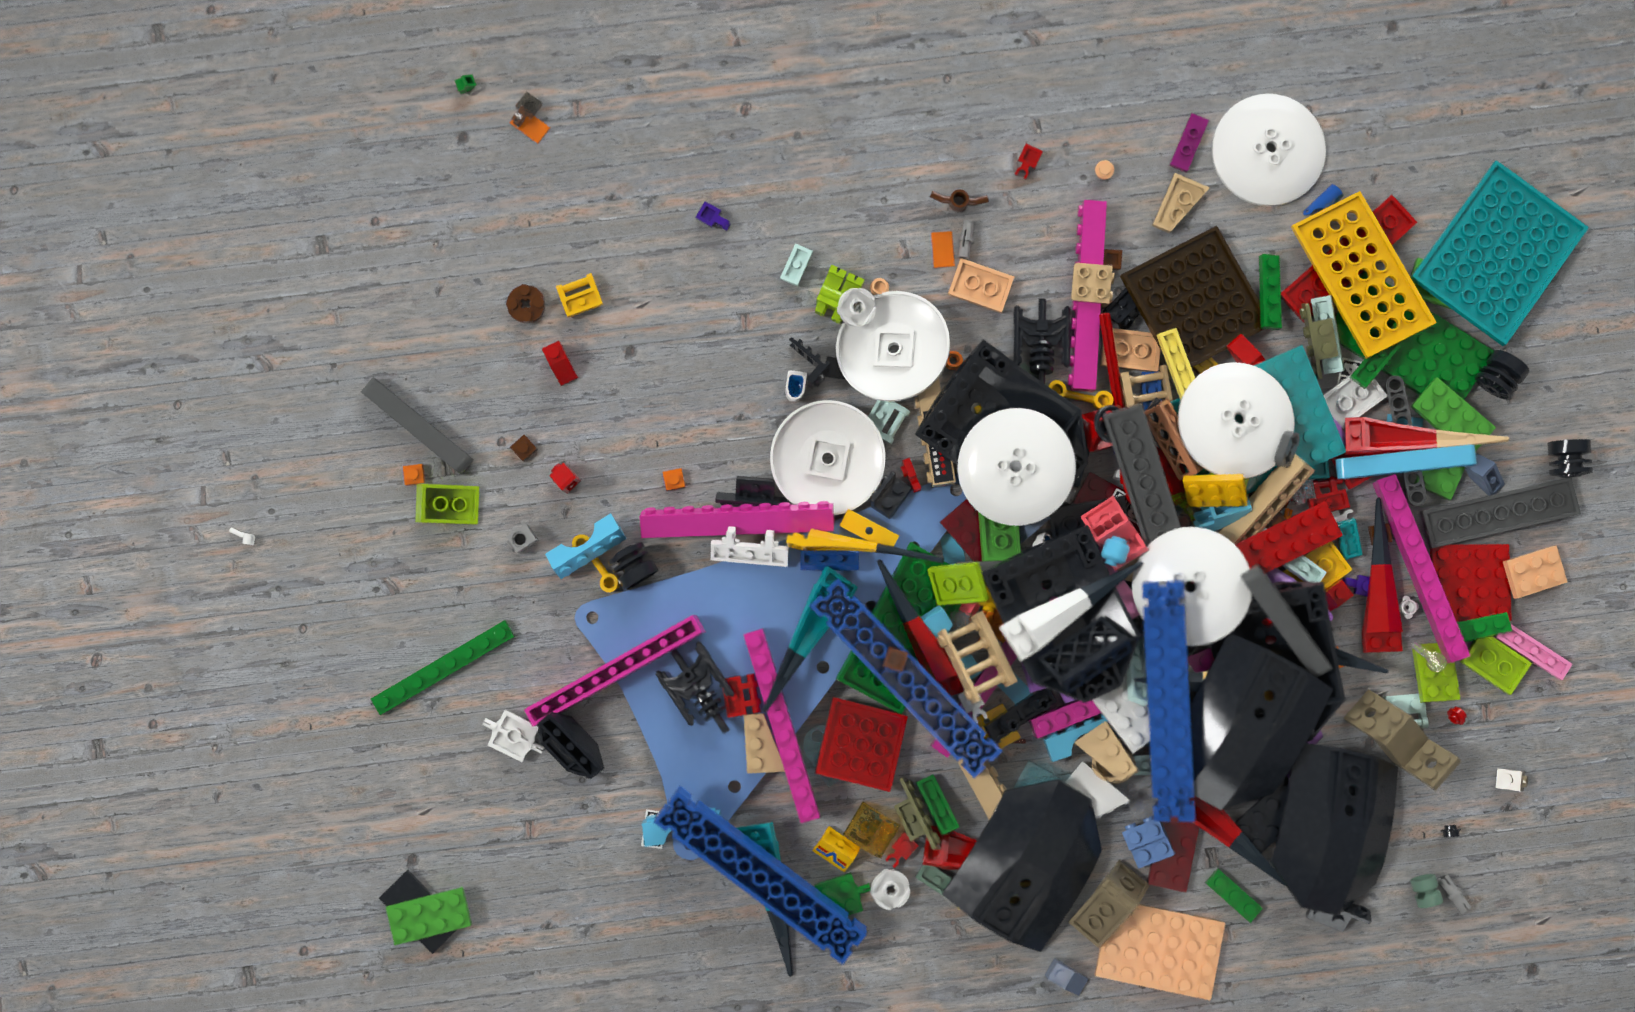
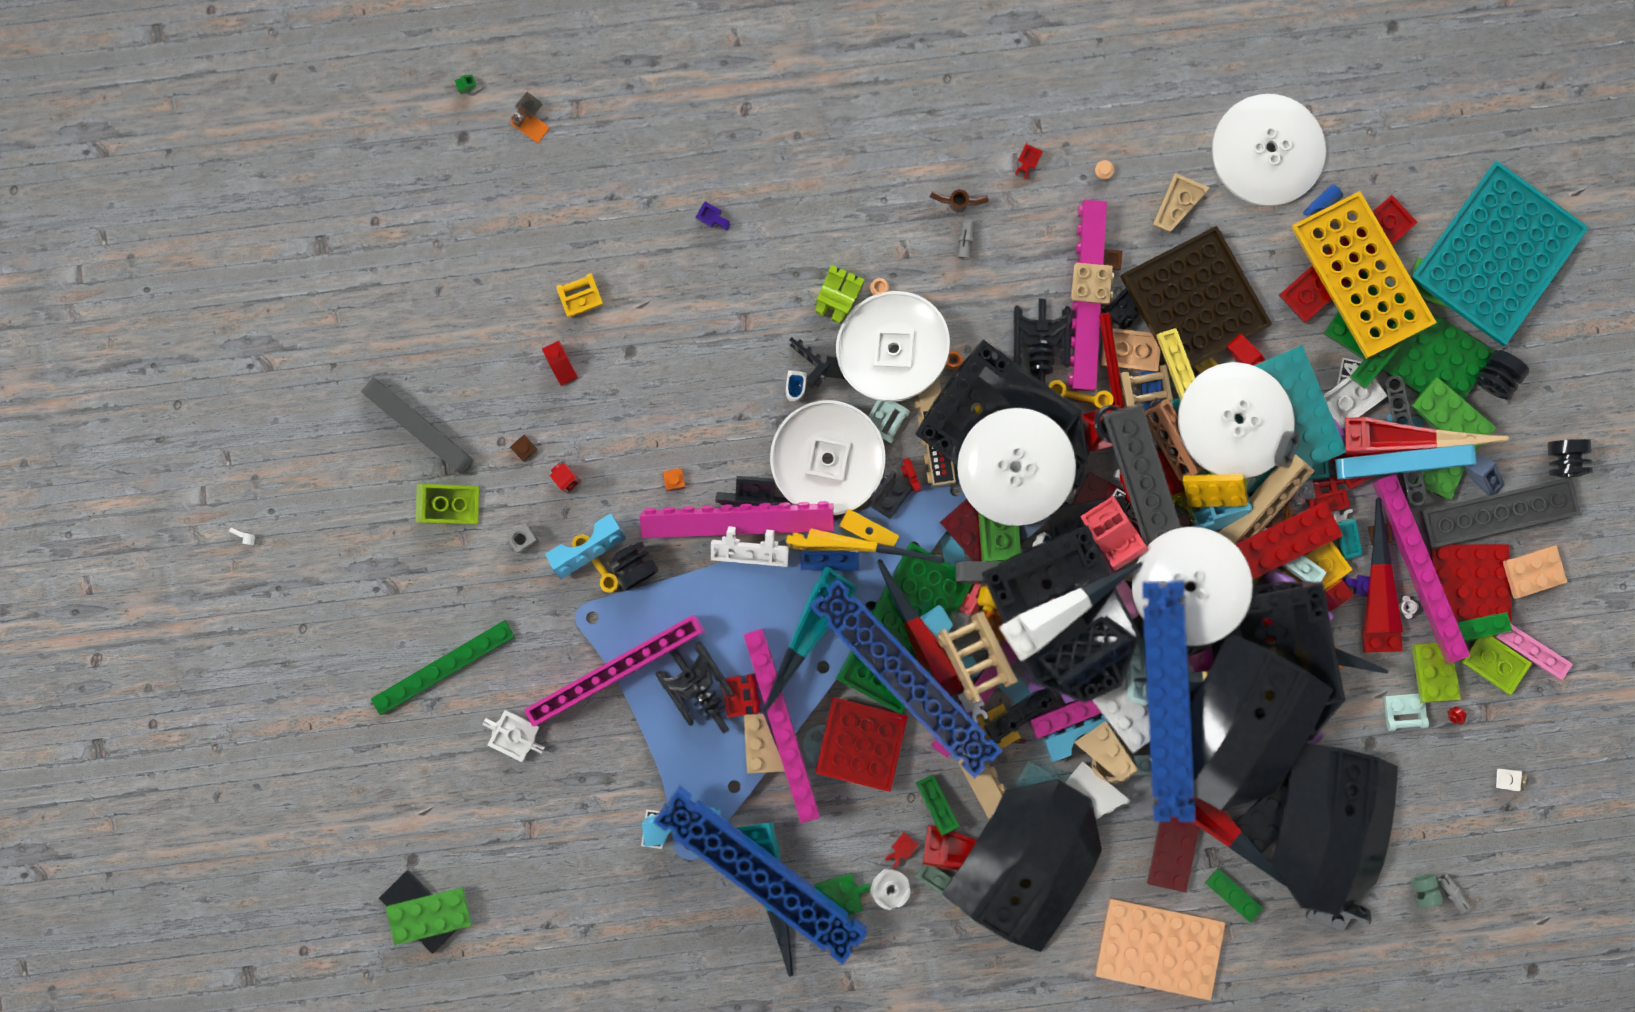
(414, 474): orange plate -> none
(522, 293): reddish brown plate -> none
(570, 745): black wedge -> none
(796, 265): light aqua plate -> none
(836, 849): yellow panel -> none
(846, 309): white plate -> none
(871, 830): clear yellow slope -> none
(895, 659): reddish brown plate -> none
(913, 818): olive bracket -> none
(942, 249): orange sticker -> none
(958, 583): lime plate -> none
(981, 285): light nougat plate -> none
(1066, 977): sand blue slope -> none
(1110, 904): dark tan bracket -> none
(1115, 551): medium azure head -> none
(1148, 842): medium blue plate -> none
(1189, 142): magenta plate -> none
(1270, 292): green plate -> none
(1286, 621): dark grey beam -> none
(1320, 339): olive bracket -> none
(1324, 309): light aqua plate -> none
(1402, 739): dark tan bracket -> none
(1435, 661): clear plate -> none
(1450, 831): black plate -> none

